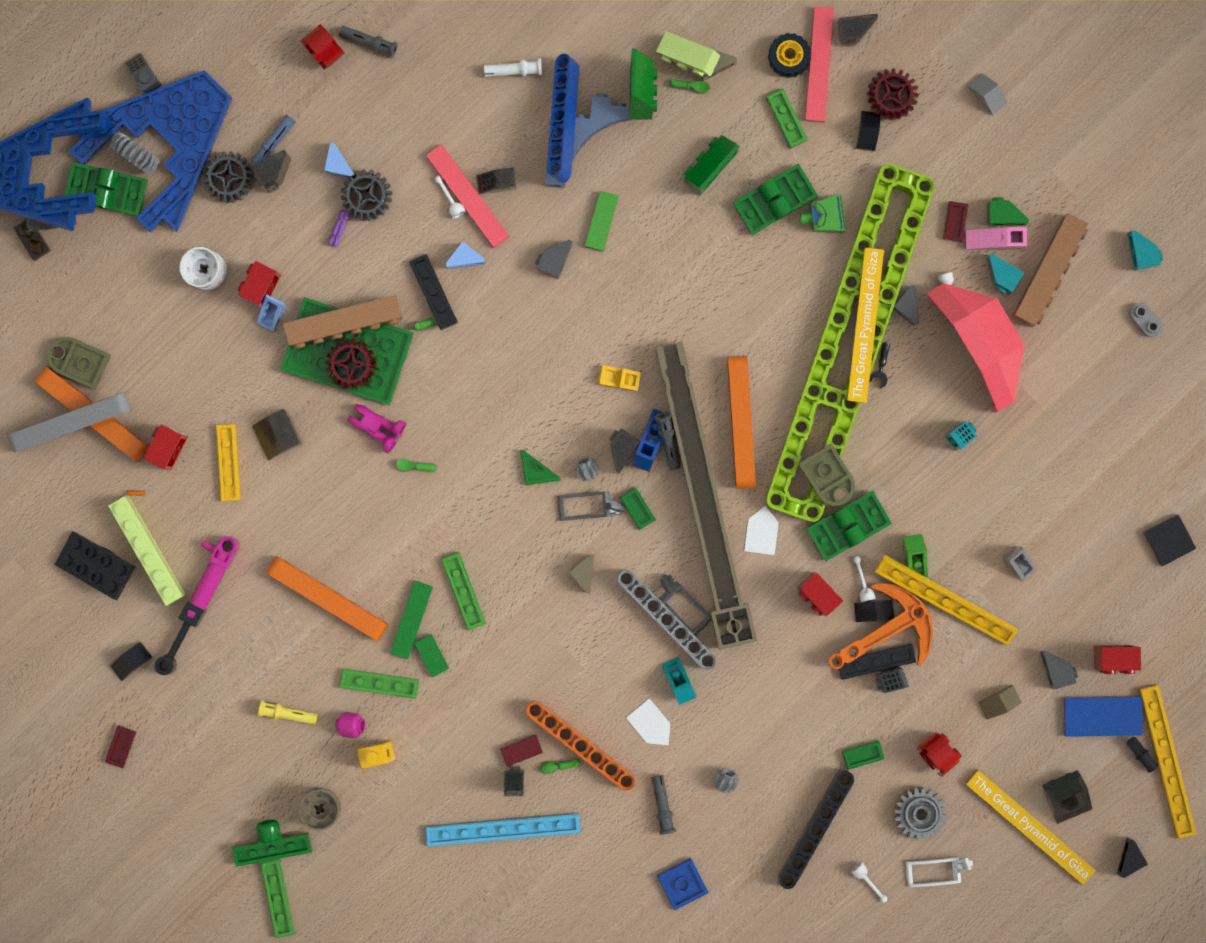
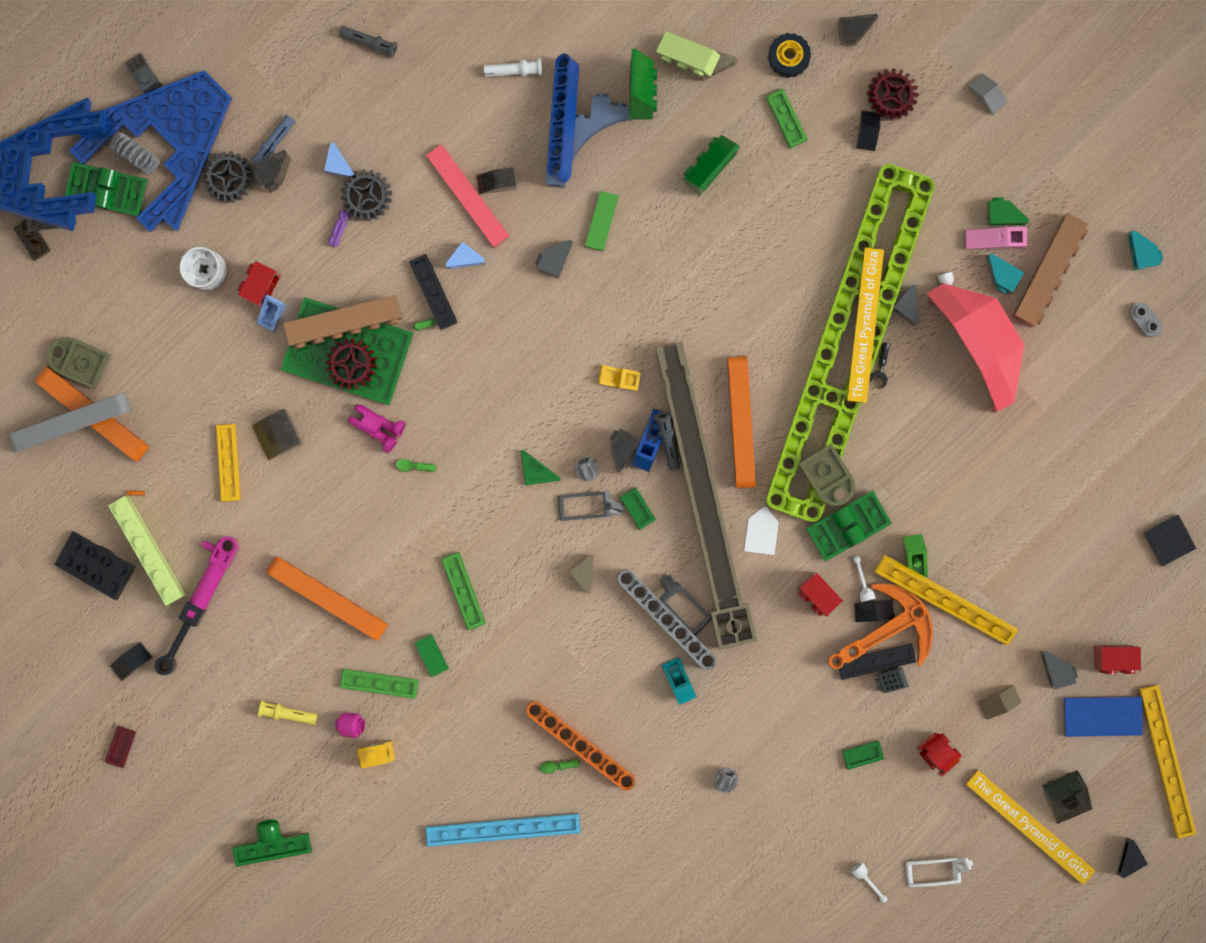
(165, 447): red brick -> none
(277, 898): bright green tile -> none
(308, 811): dark tan wheel -> none
(322, 46): red brick -> none
(411, 620): green tile -> none
(456, 209): white hinge -> none
(514, 781): clear smoke slope -> none
(521, 750): dark red tile -> none
(650, 723): white sticker -> none
(664, 814): dark grey pin -> none
(682, 884): blue tile -> none
(699, 86): bright green piece -> none
(775, 199): green plate -> none
(815, 839): black beam -> none
(819, 64): coral tile -> none
(825, 215): bright green torso -> none
(932, 818): light grey gear -> none
(955, 221): dark red tile -> none
(961, 435): teal slope -> none
(1020, 562): light grey slope -> none
(1142, 754): black axle -> none

